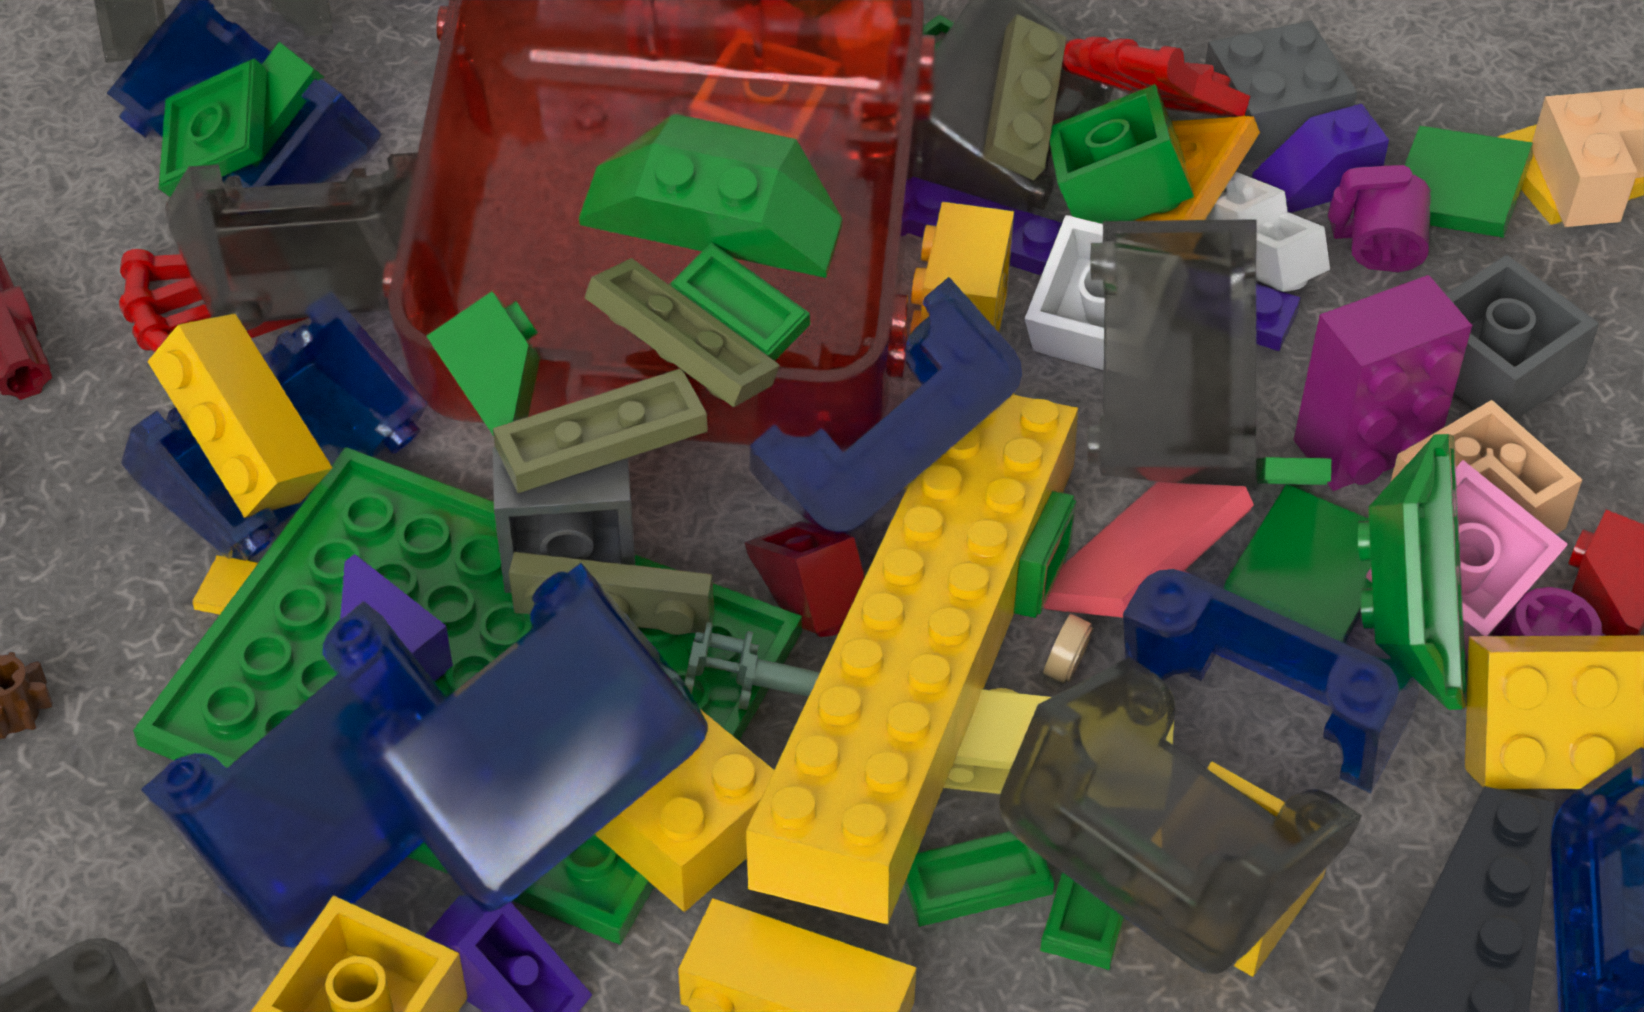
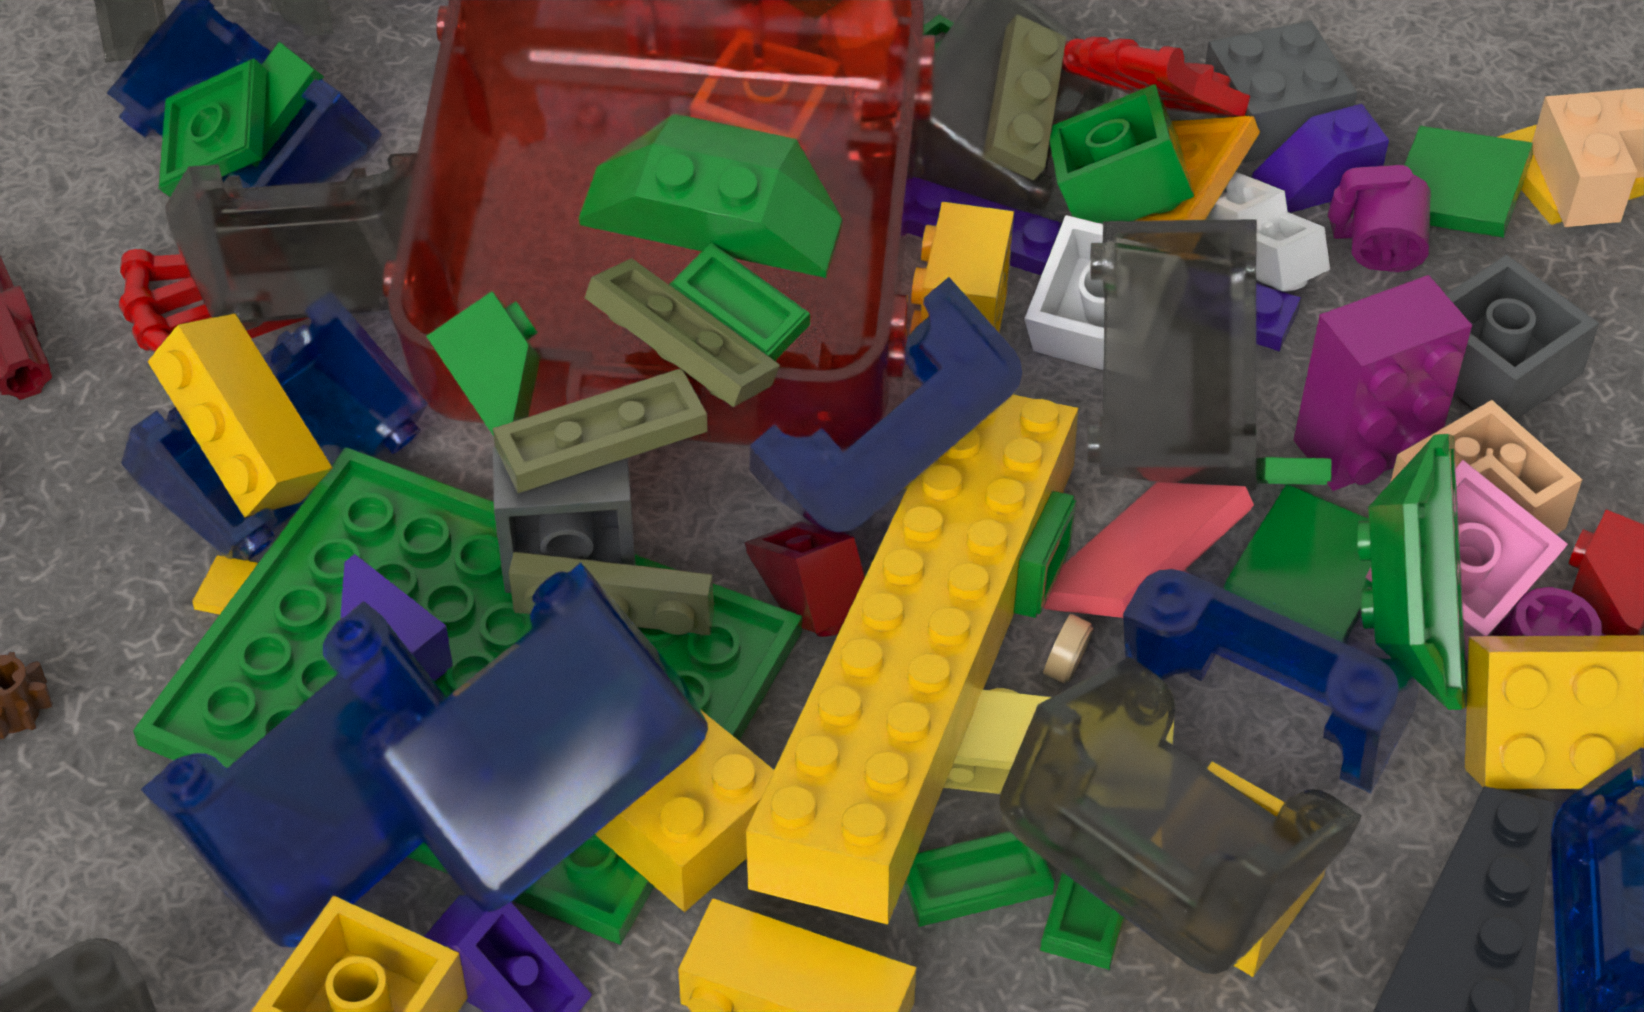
(750, 669): sand green piece -> none

